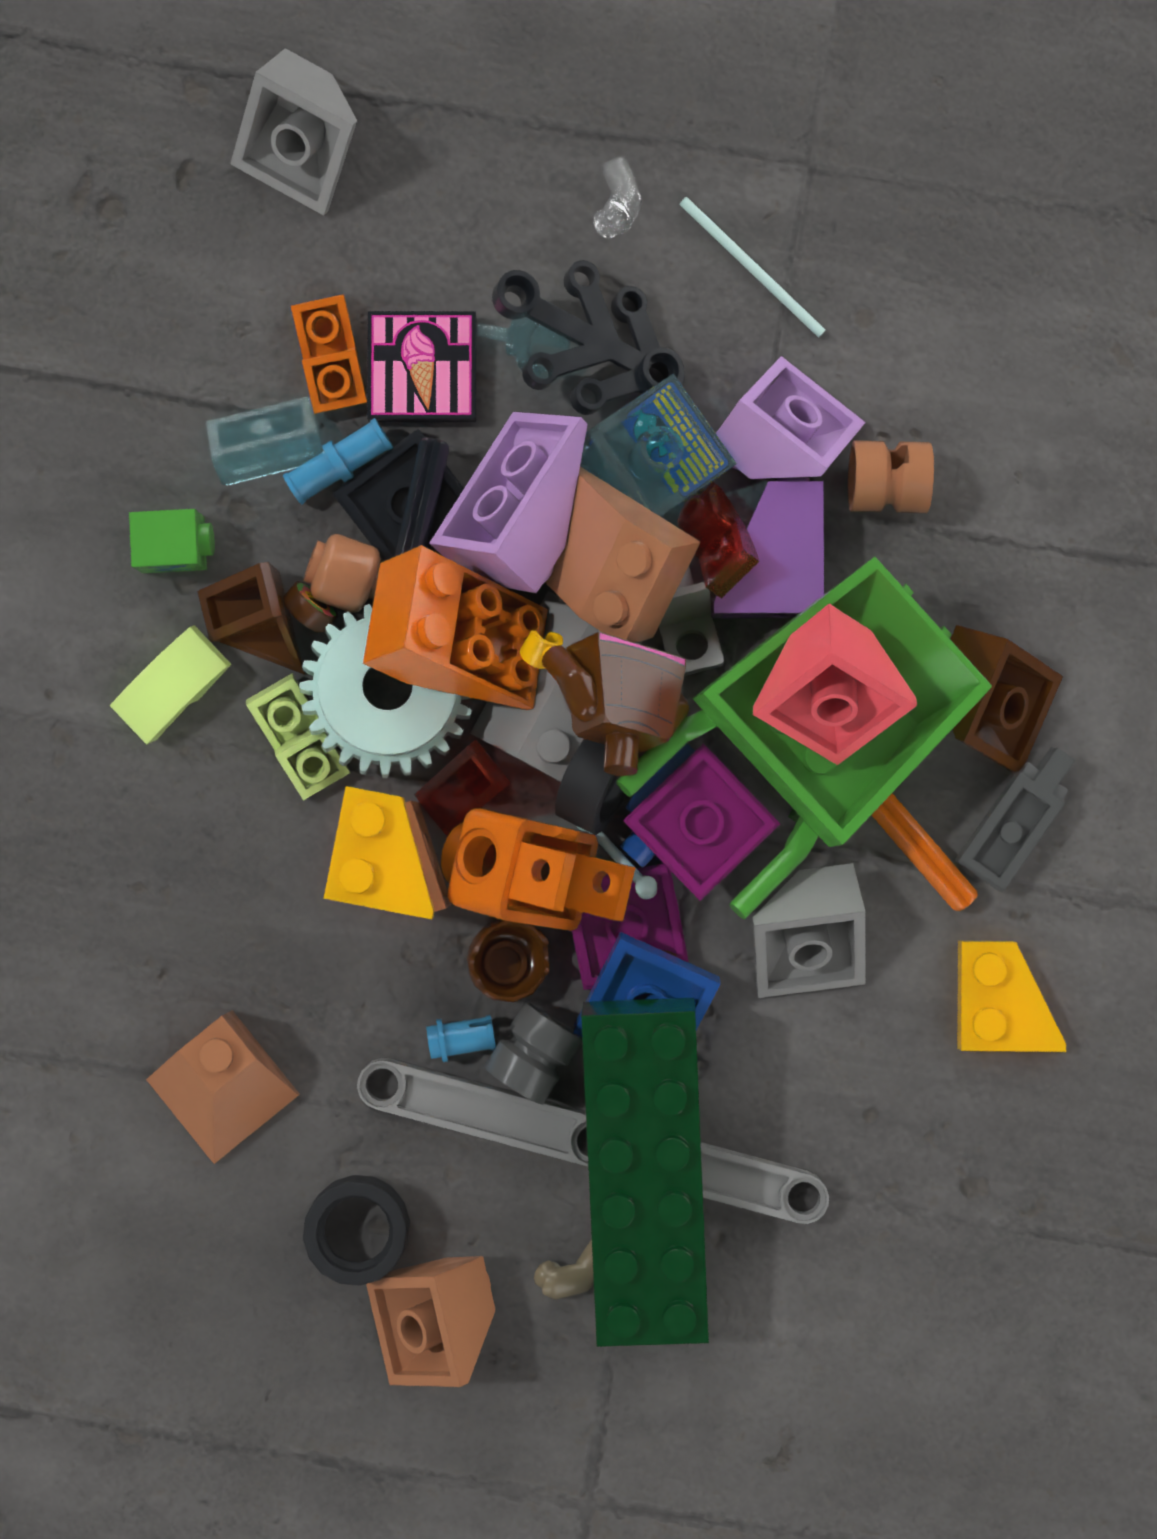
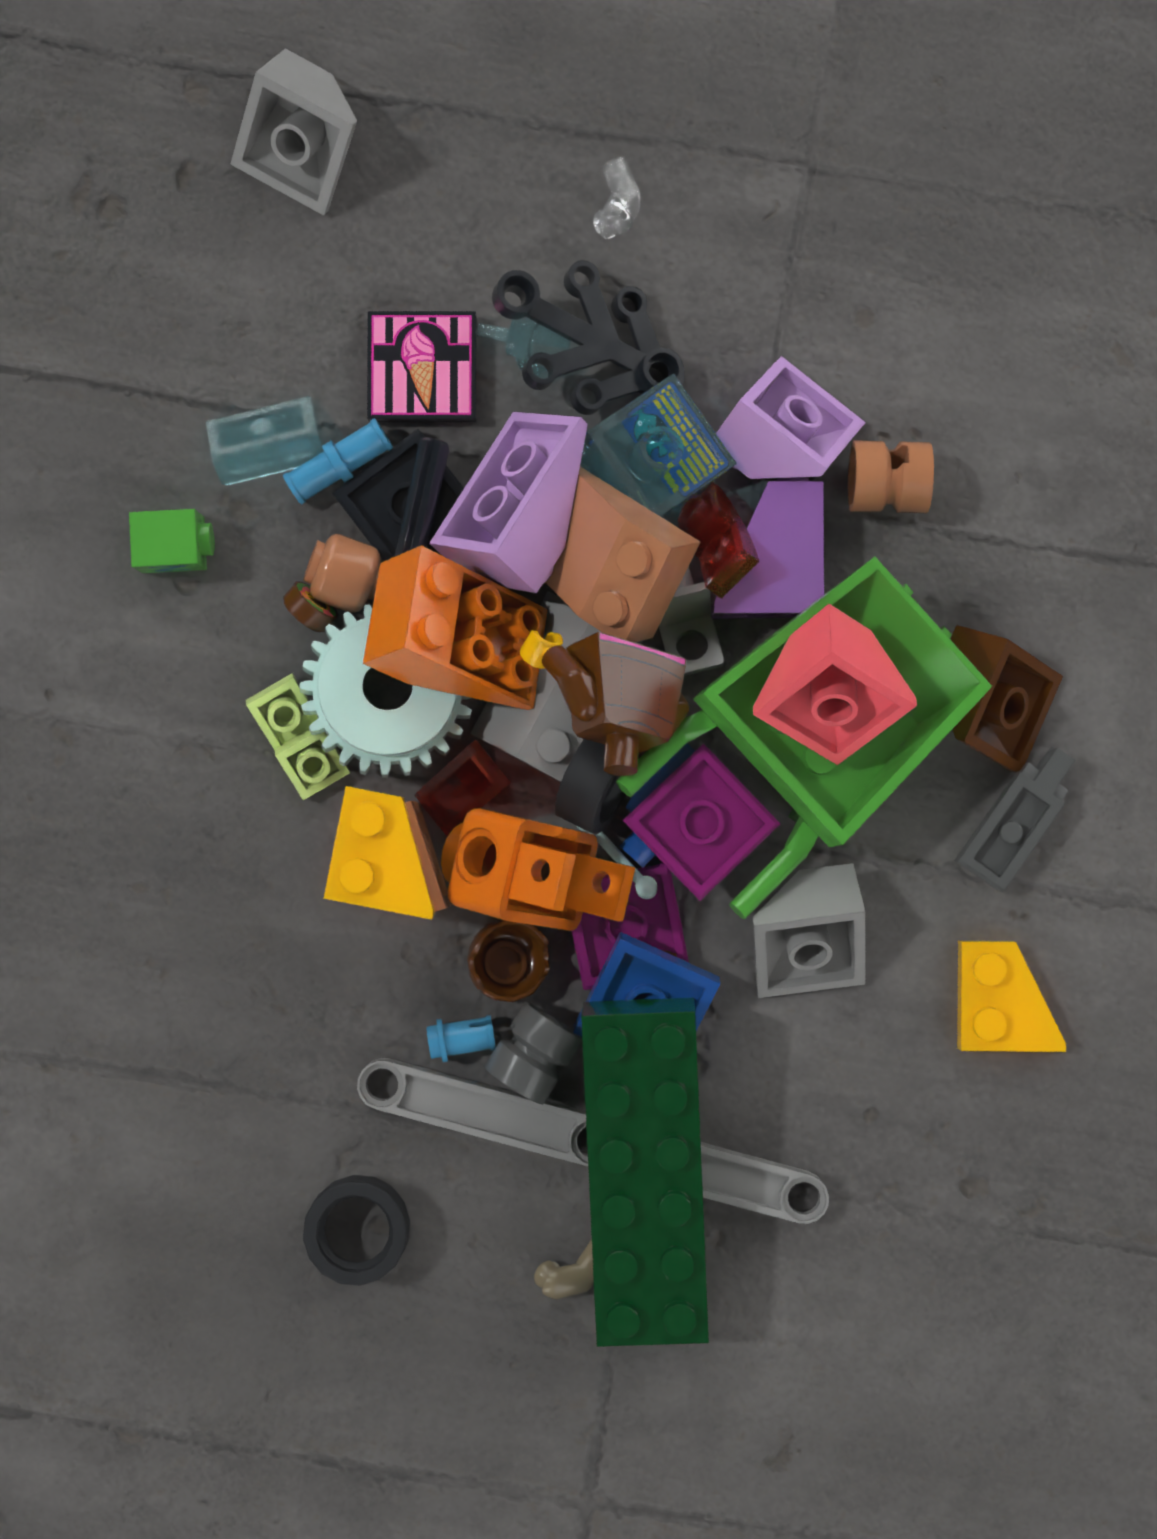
(170, 684): yellowish green slope -> none
(222, 1086): nougat slope -> none
(251, 615): reddish brown slope -> none
(329, 353): orange slope -> none
(433, 1320): nougat slope -> none
(752, 267): light aqua axle -> none
(925, 854): orange axle -> none

